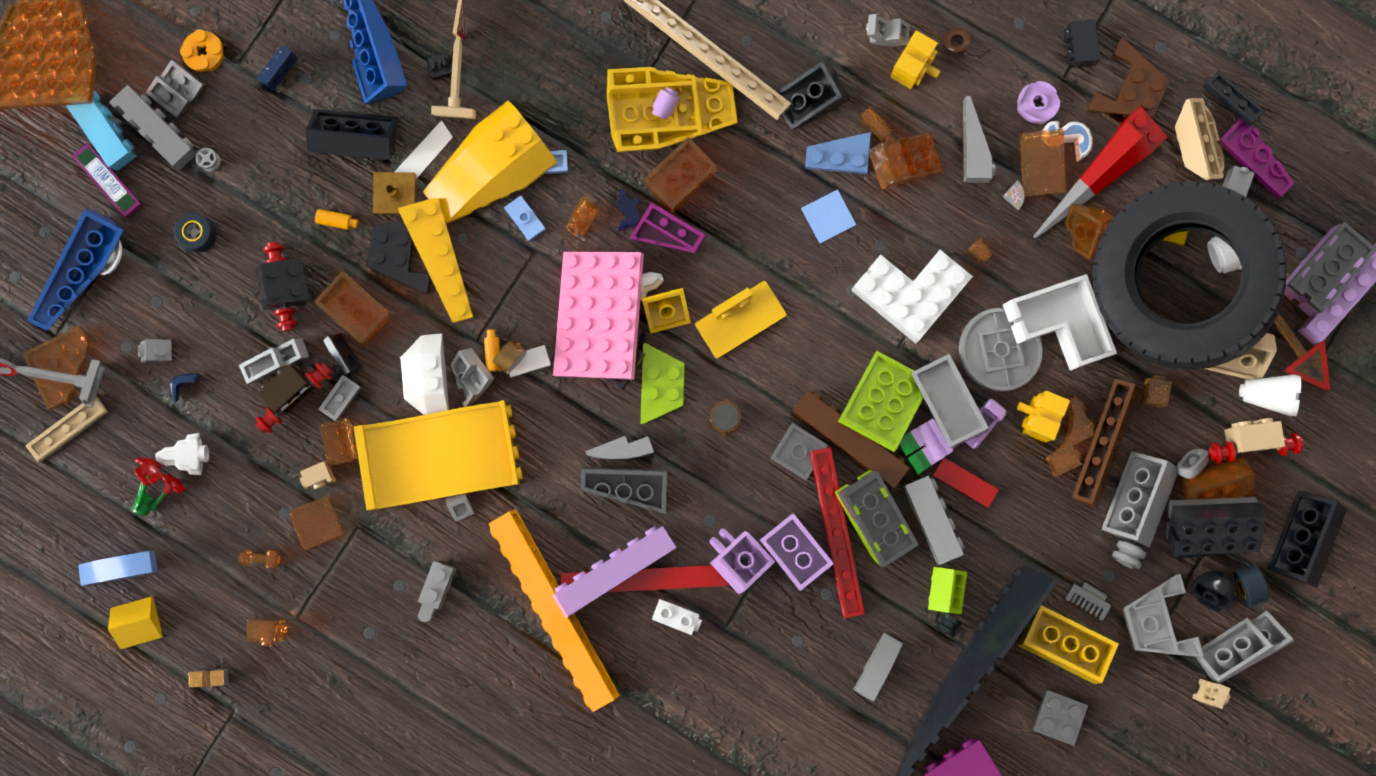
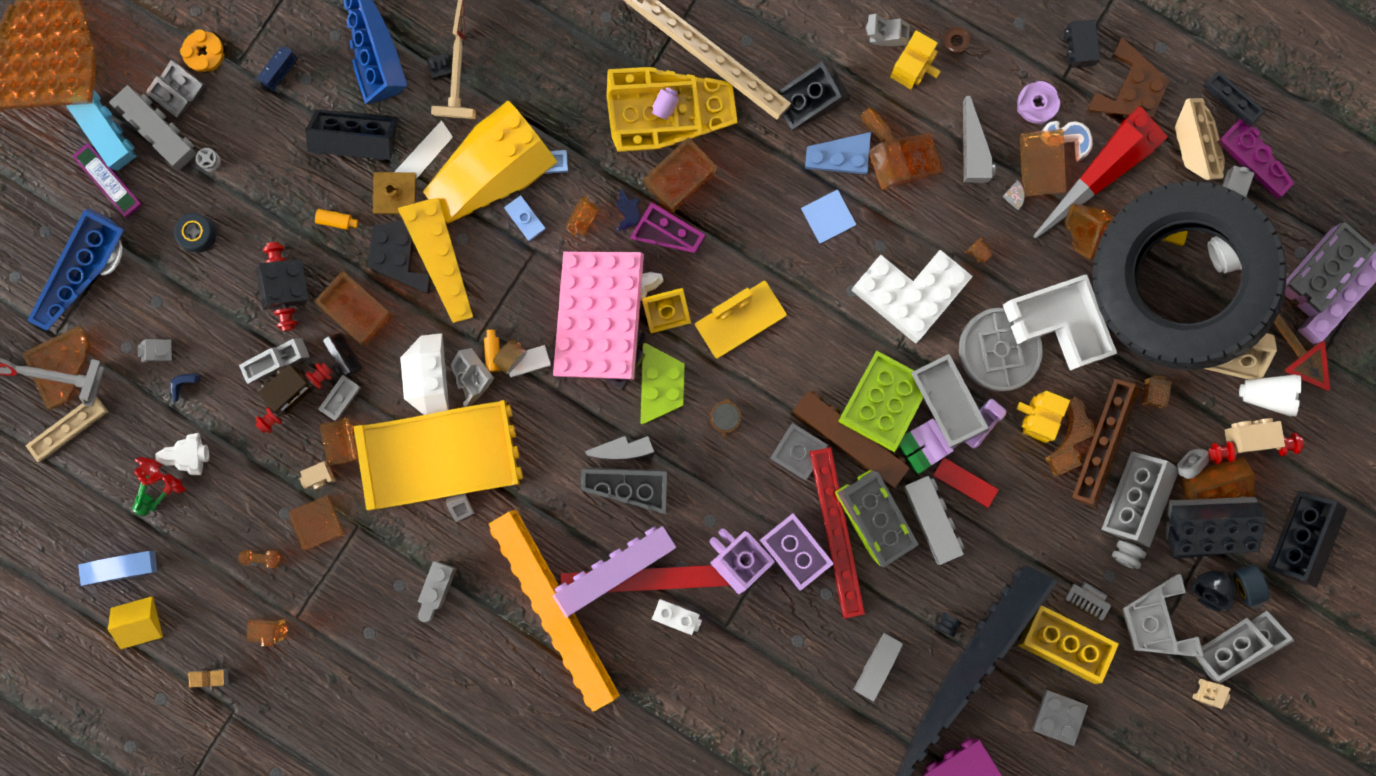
(947, 590): brick -> none

